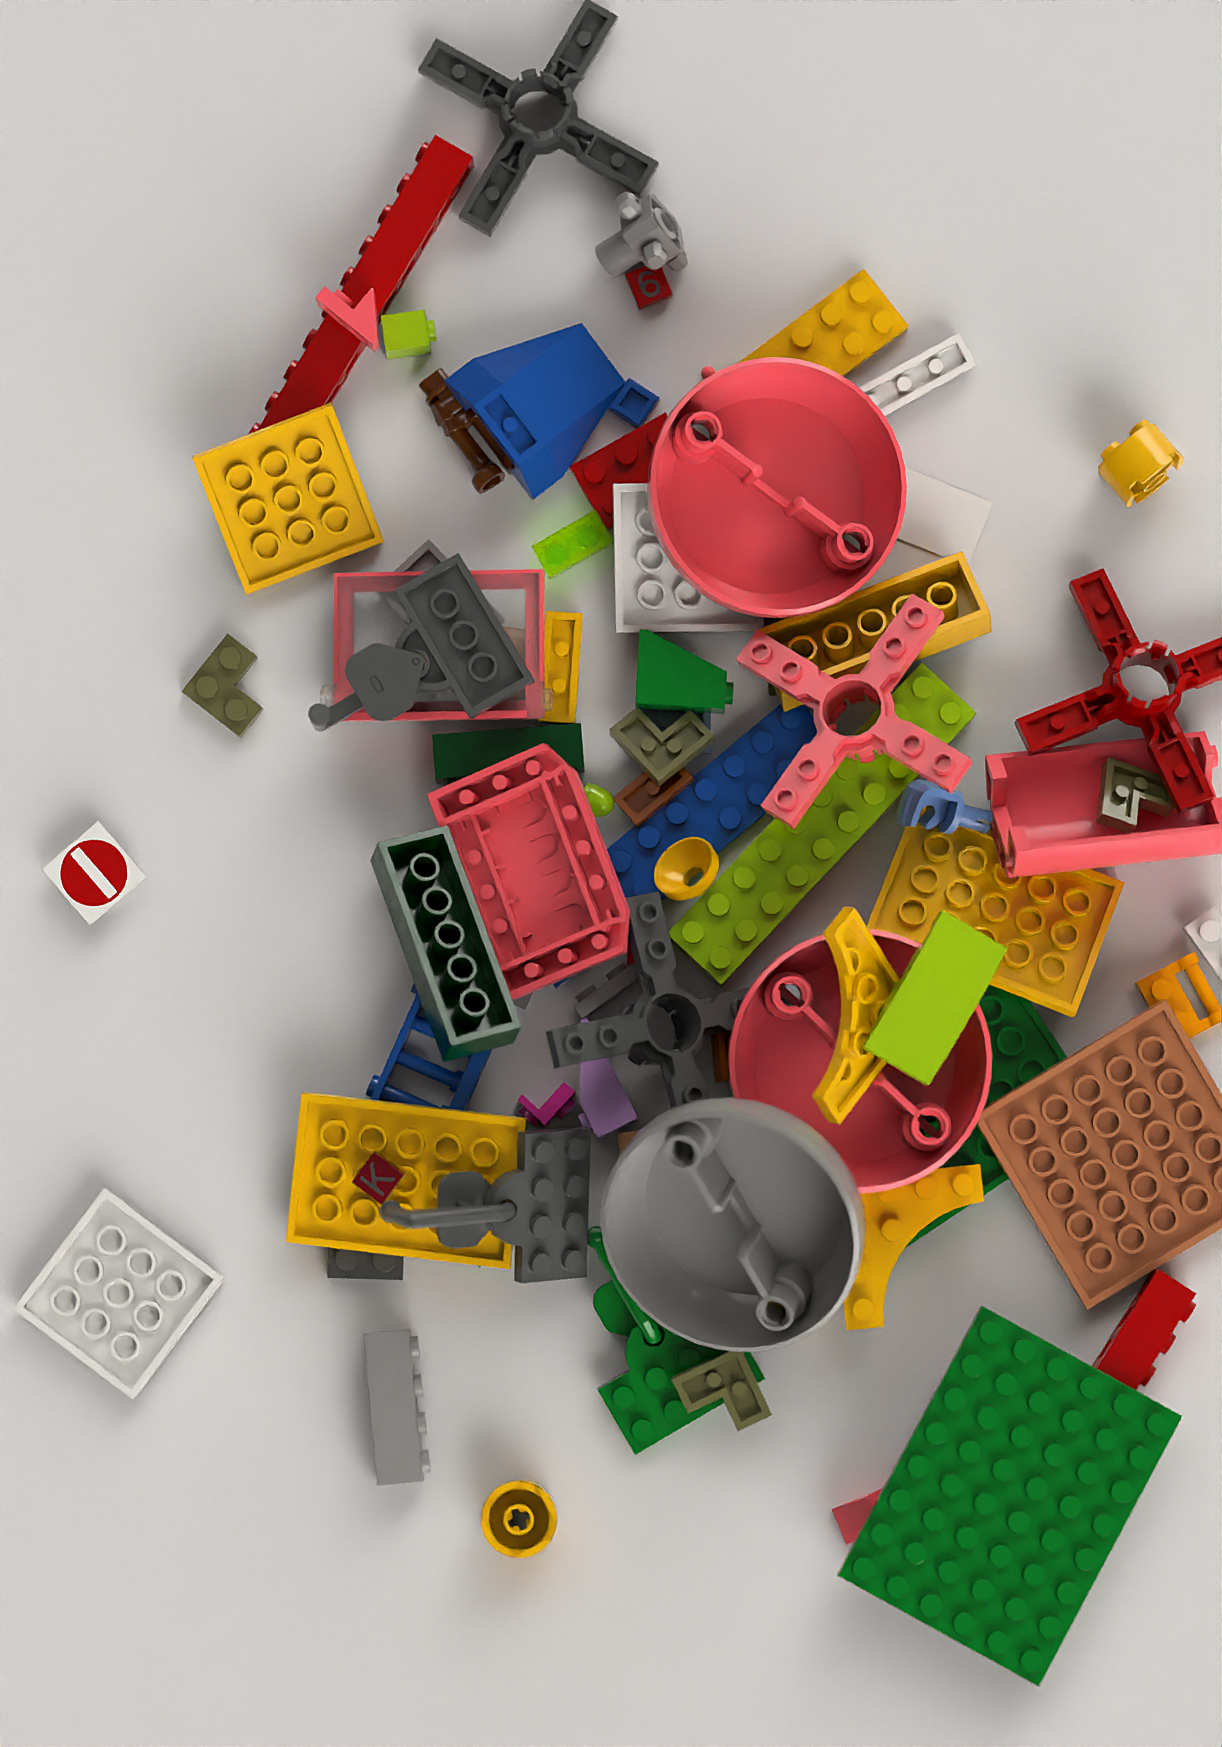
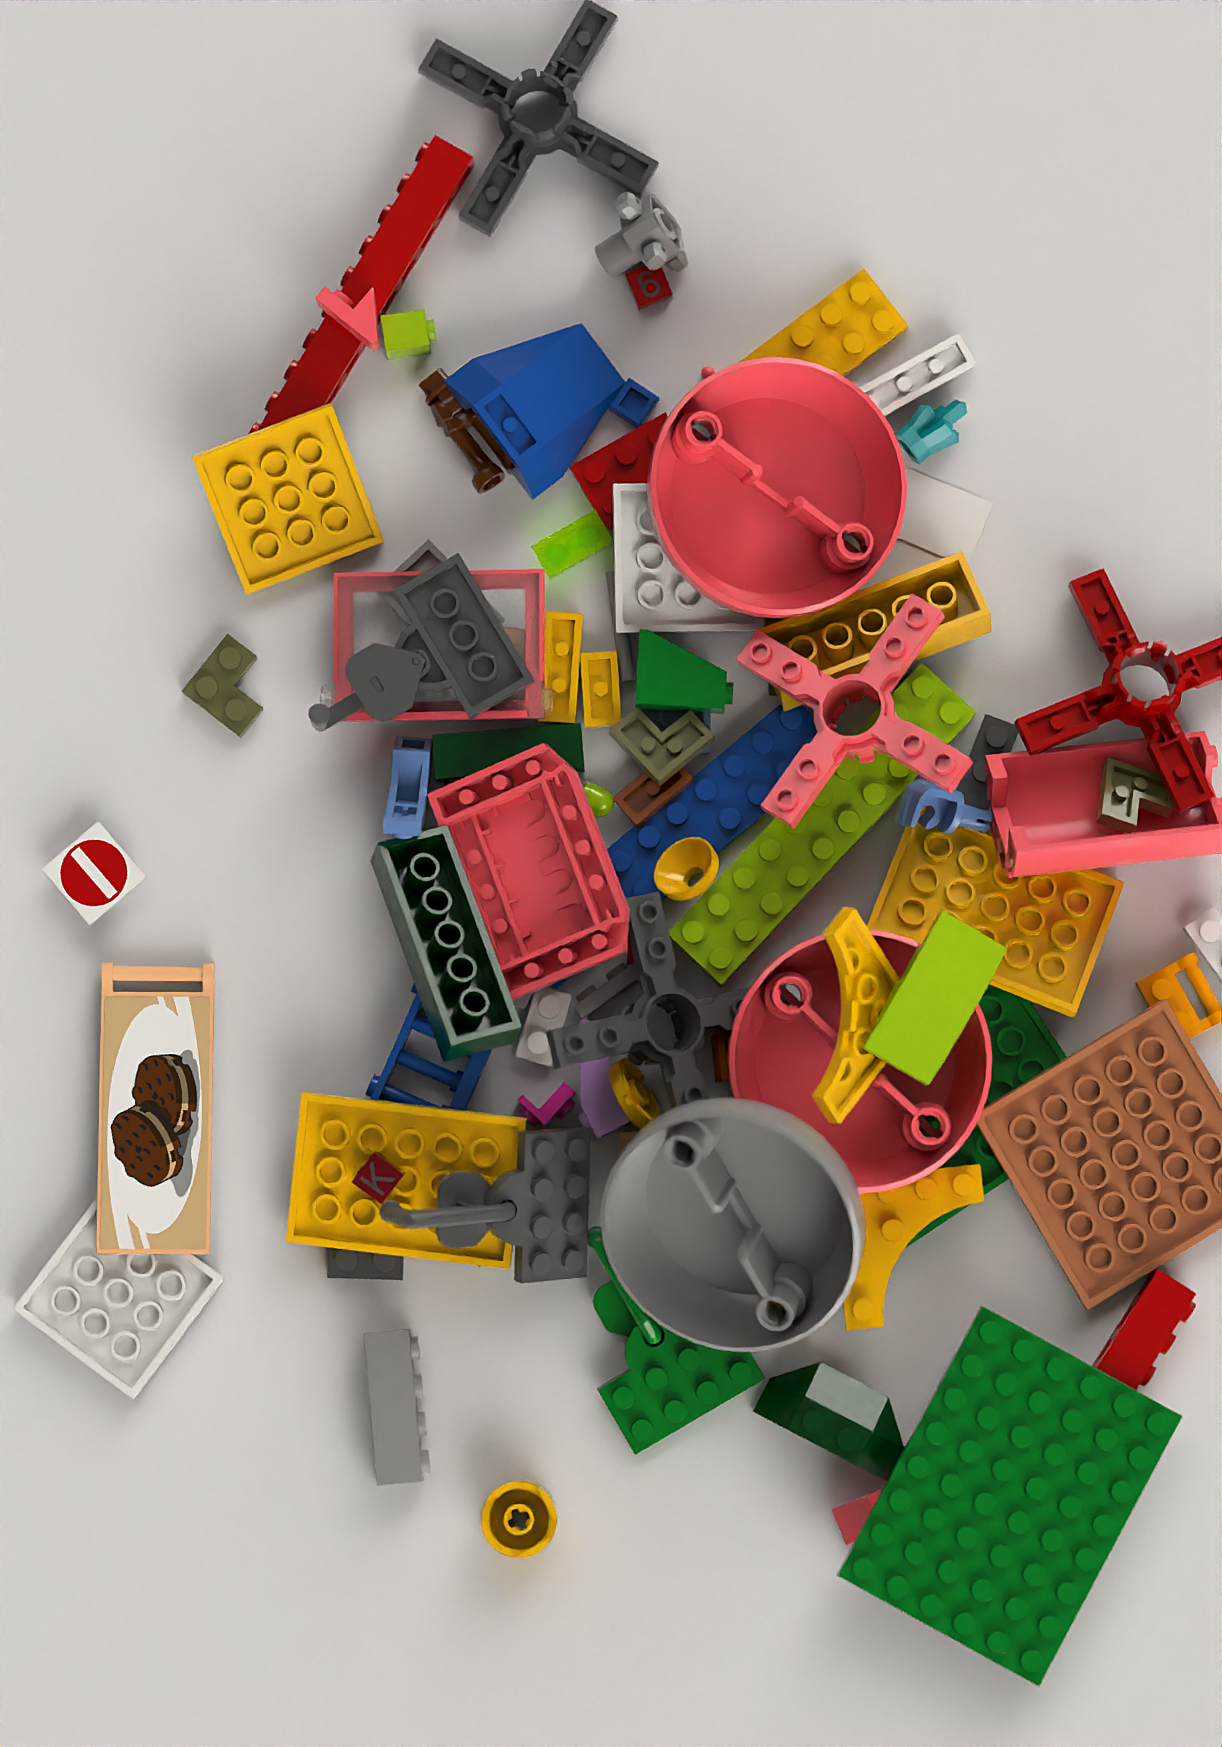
(155, 1113): none -> flag
(408, 787): none -> medium blue arch
(546, 1012): none -> white plate
(600, 689): none -> yellow plate
(622, 640): none -> light grey bar
(632, 1096): none -> yellow tile
(725, 1377): olive plate -> none
(835, 1415): none -> dark green wedge
(930, 430): none -> teal rock
(992, 738): none -> dark grey plate
(1139, 463): yellow brick -> none

